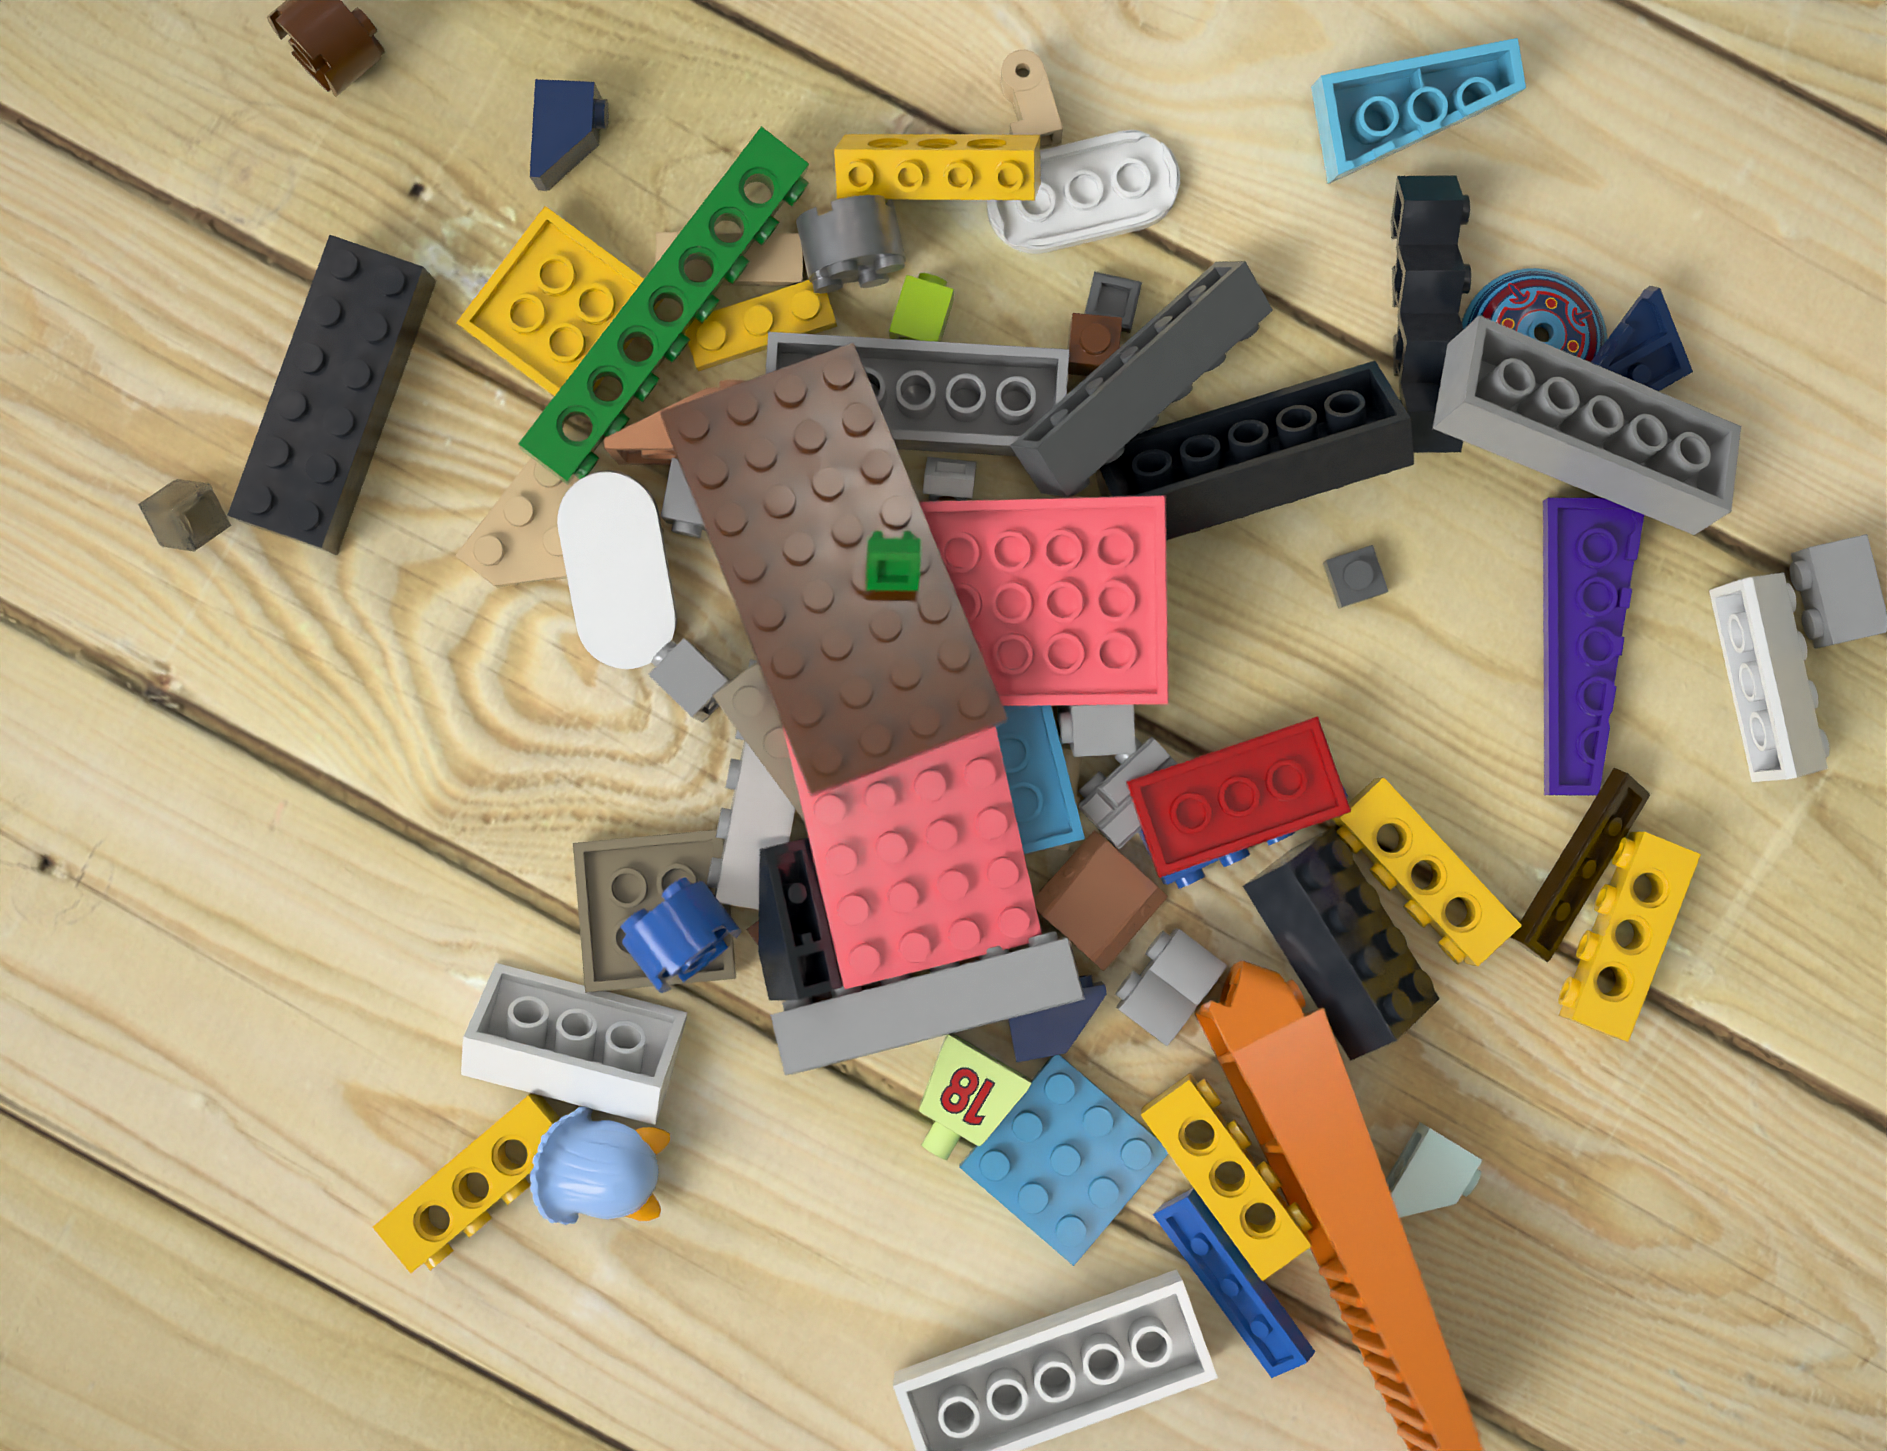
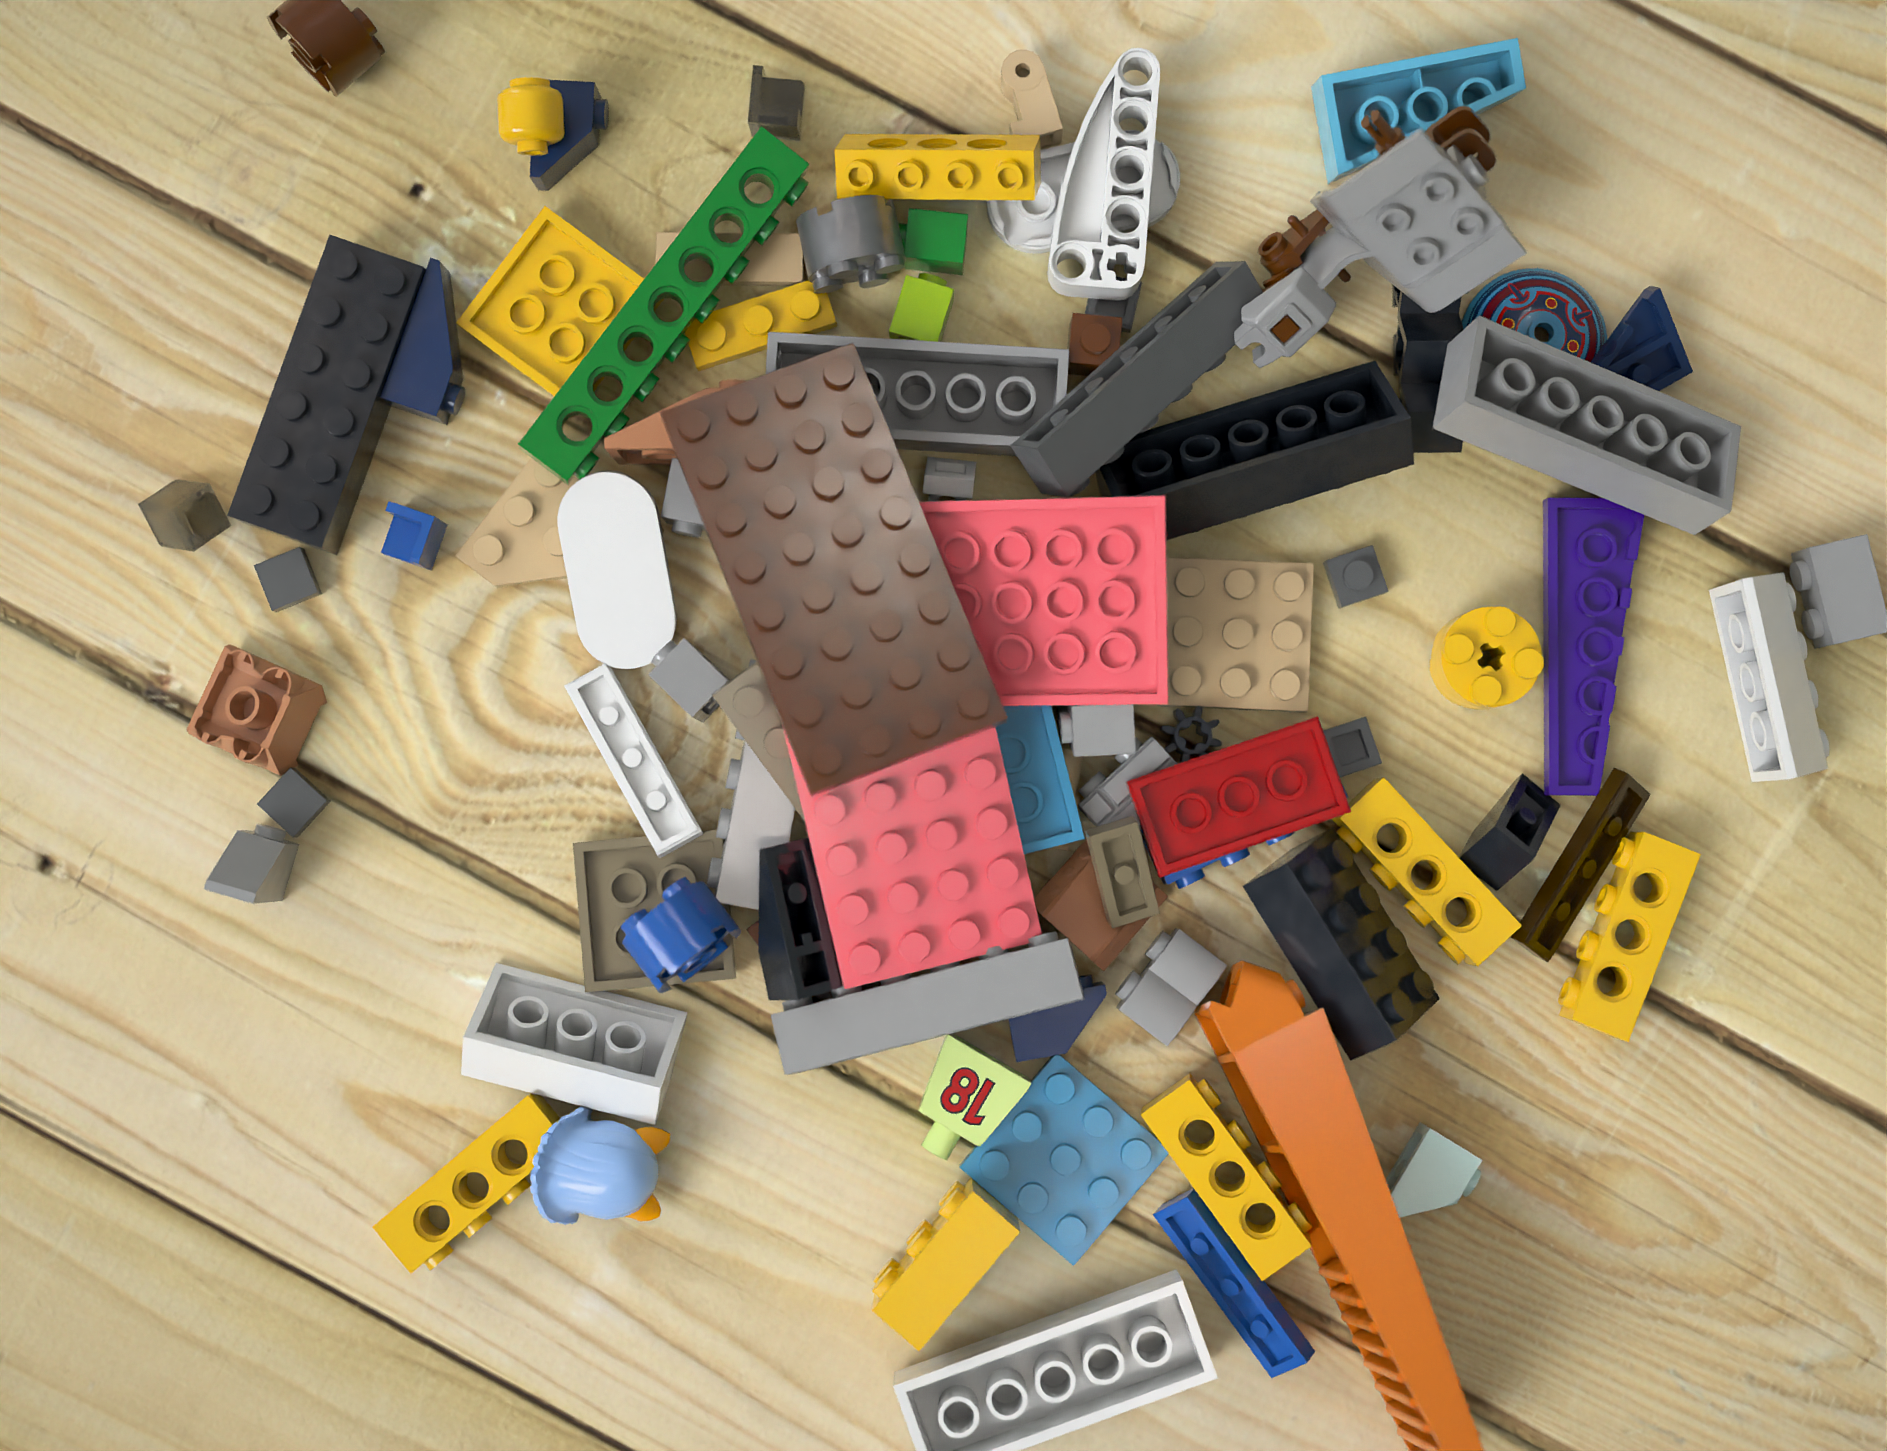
(254, 866): none -> light grey slope
(256, 710): none -> nougat slope
(287, 579): none -> dark grey tile
(293, 802): none -> dark grey tile
(413, 536): none -> blue panel
(428, 360): none -> dark blue slope
(530, 115): none -> yellow head
(633, 760): none -> white tile
(776, 105): none -> clear smoke panel
(893, 562): green tile -> none
(934, 241): none -> green brick
(943, 1262): none -> yellow brick
(1094, 193): none -> white beam
(1122, 871): none -> dark tan plate
(1202, 729): none -> black gear
(1239, 634): none -> tan plate
(1352, 746): none -> dark grey tile
(1410, 216): none -> light grey piece
(1510, 833): none -> black slope
(1513, 665): none -> yellow brick

